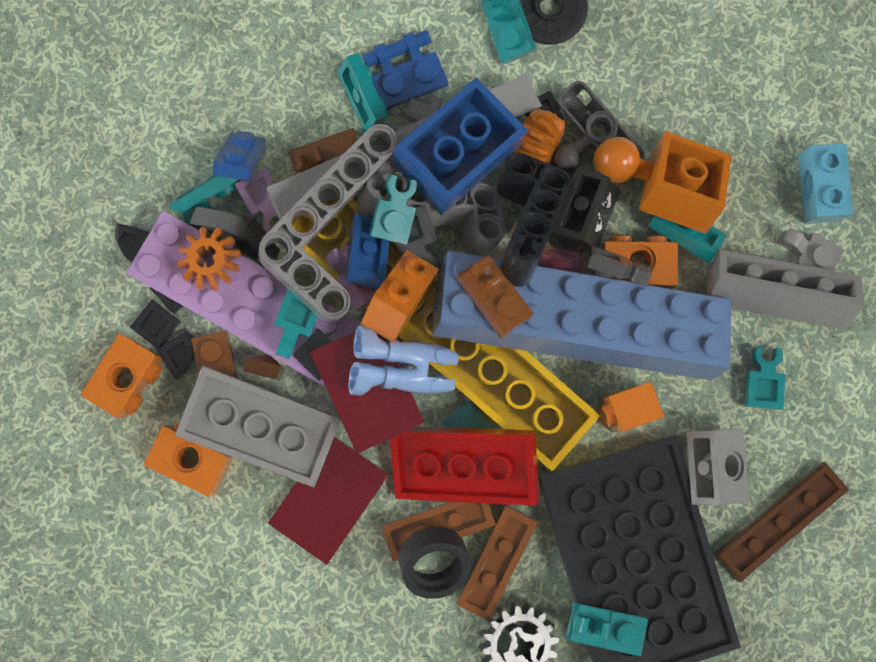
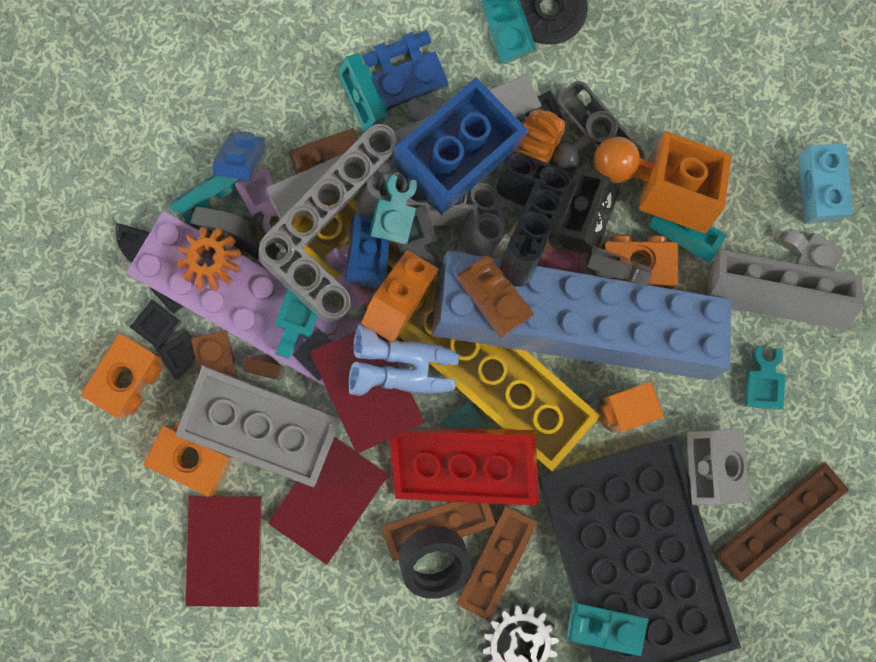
(223, 551): none -> dark red tile

